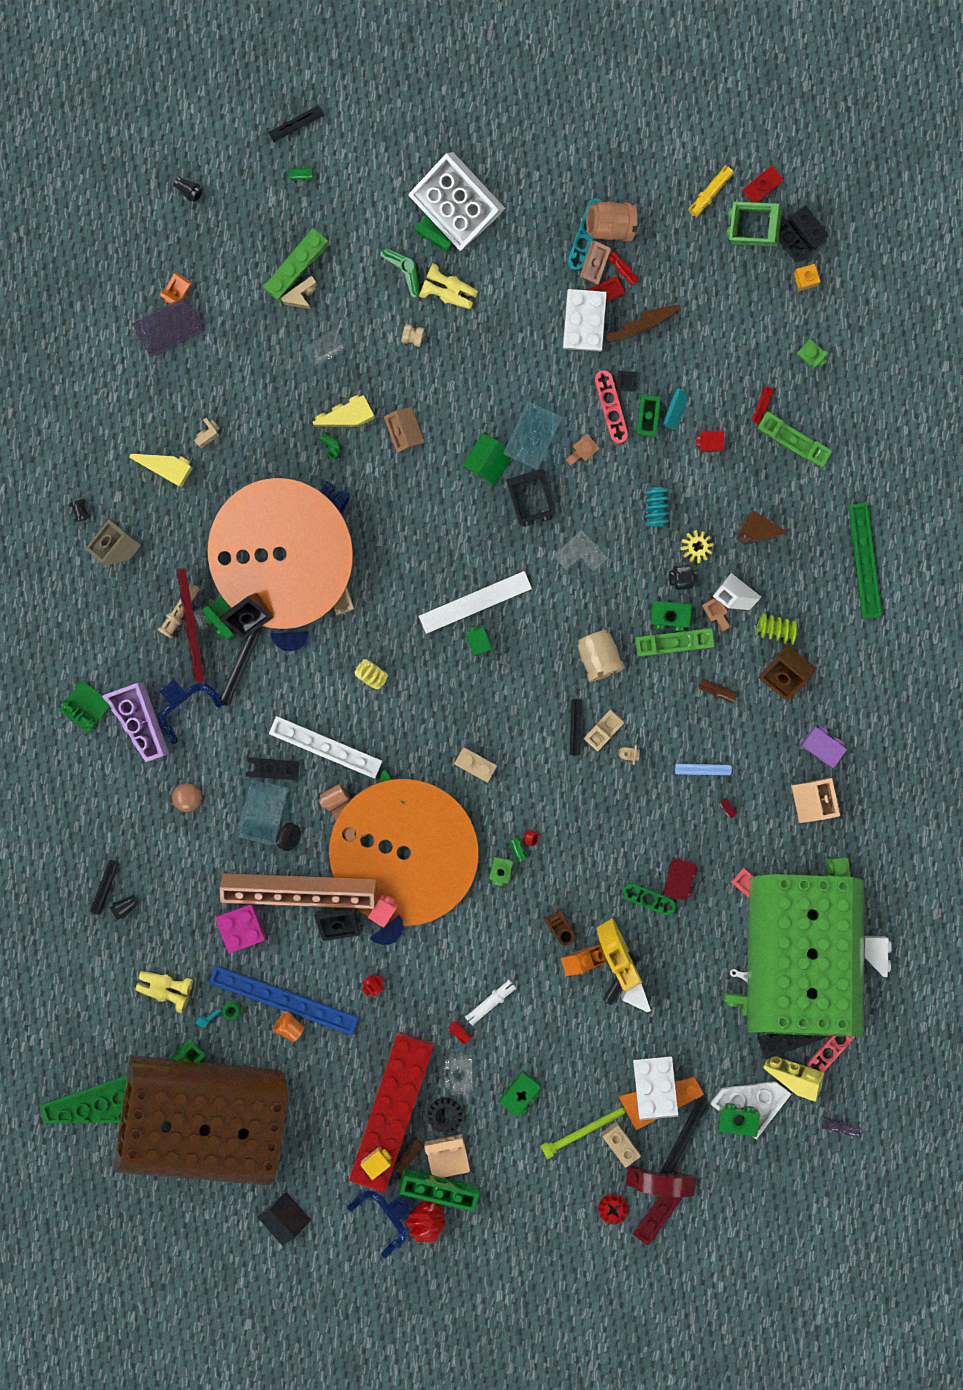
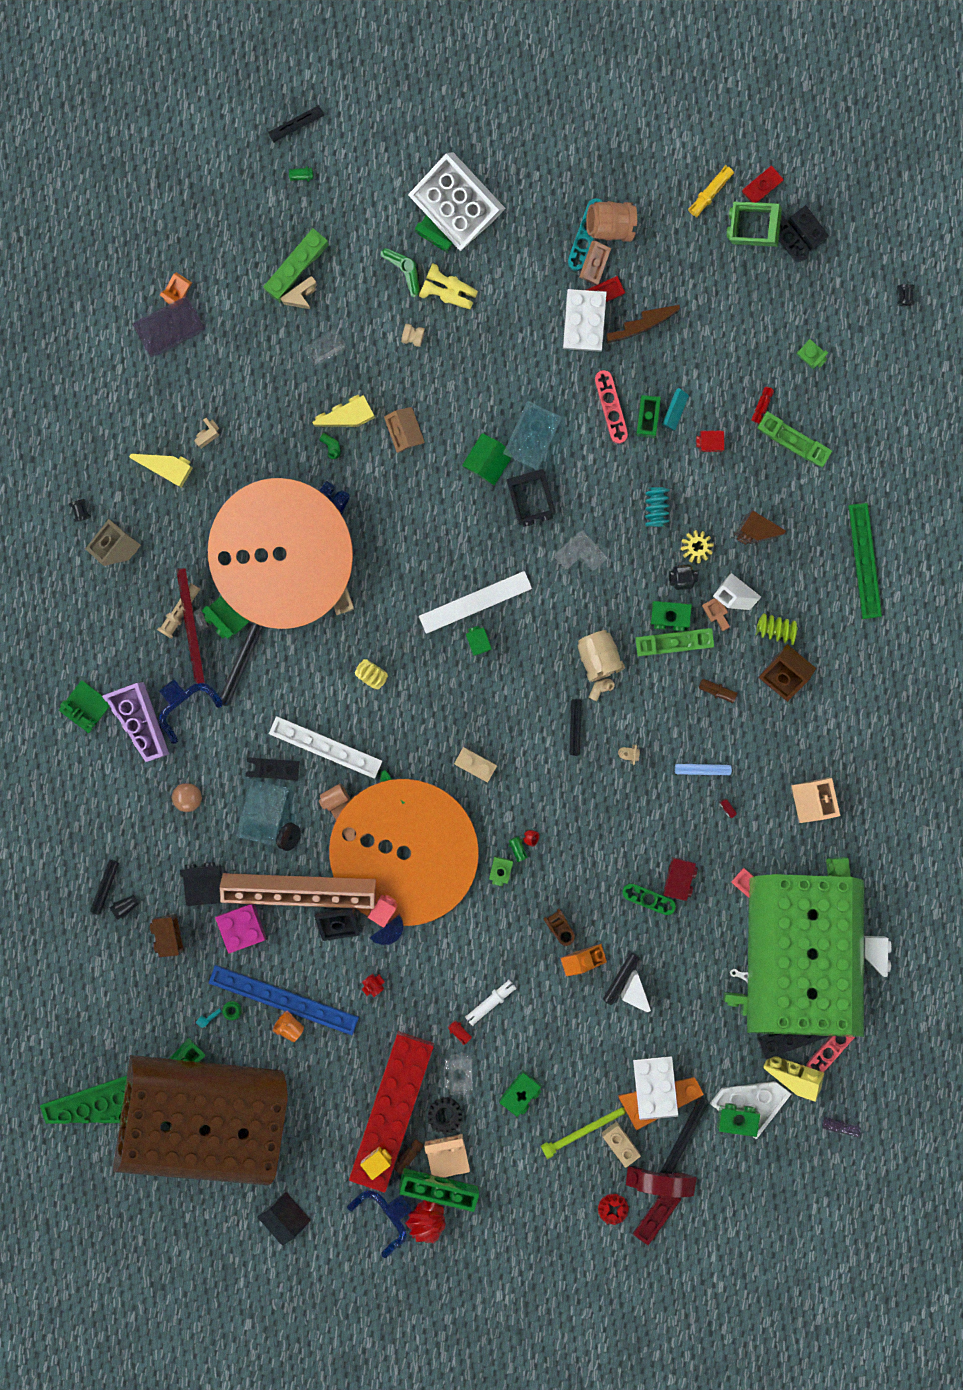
(159, 991): light yellow piece -> none
(167, 935): none -> reddish brown slope
(189, 189): black cone -> none
(202, 883): none -> black bracket
(247, 615): black slope -> none
(290, 640): clear blue plate -> none
(583, 448): nougat plate -> none
(601, 686): none -> tan arm
(604, 730): tan slope -> none
(617, 955): yellow slope -> none
(623, 268): red axle -> none
(626, 381): black tile -> none
(806, 277): light orange brick -> none
(823, 747): medium lavender brick -> none
(905, 295): none -> black bush

